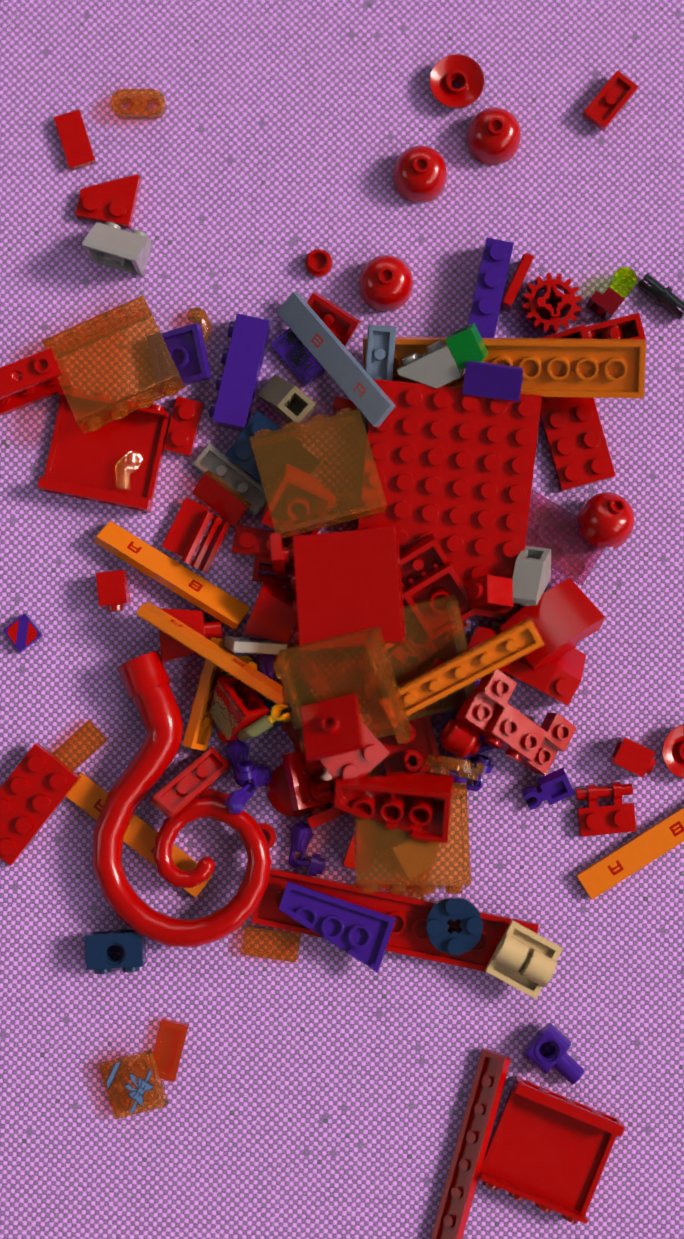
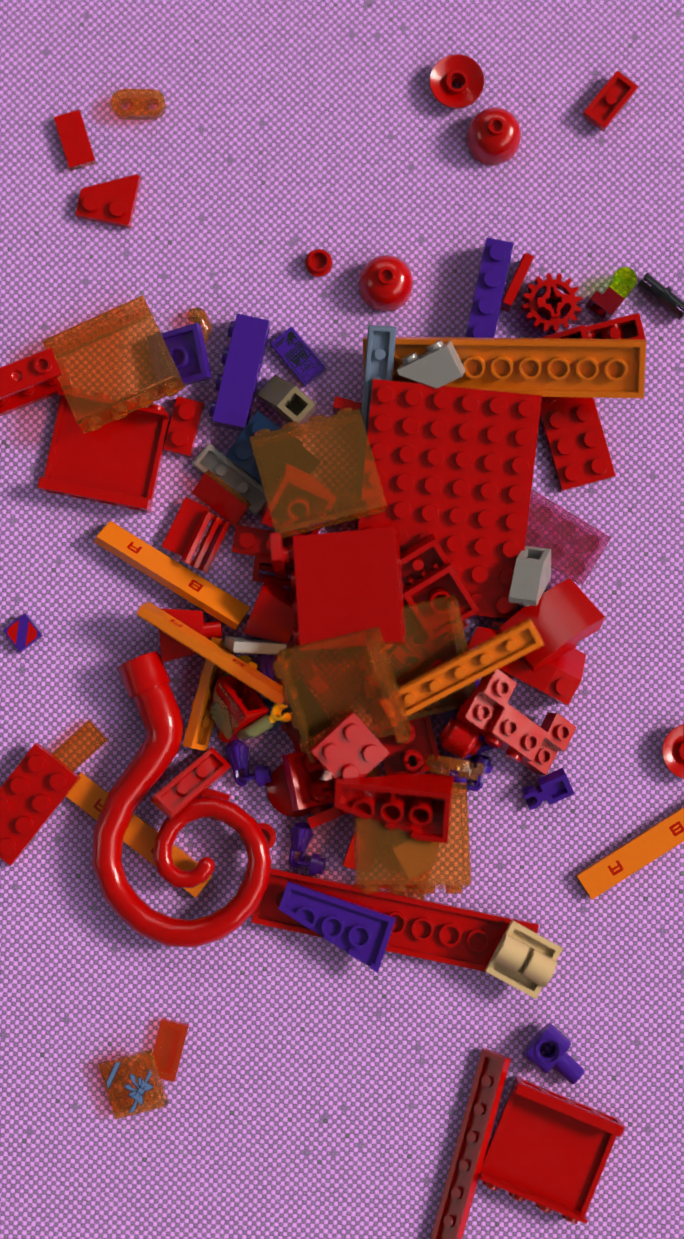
(98, 955): dark blue brick -> none
(113, 590): red brick -> none
(118, 248): light grey slope -> none
(125, 467): clear orange arm -> none
(237, 800): dark purple piece -> none
(271, 943): clear orange tile -> none
(332, 727): red plate -> none
(336, 319): red plate -> none
(336, 359): sand blue tile -> none
(419, 174): red cylinder -> none
(437, 926): dark blue plate -> none
(466, 345): green brick -> none
(490, 592): red brick -> none
(493, 380): dark purple panel -> none
(605, 818): red plate -> none
(606, 520): red cylinder -> none
(633, 757): red brick -> none

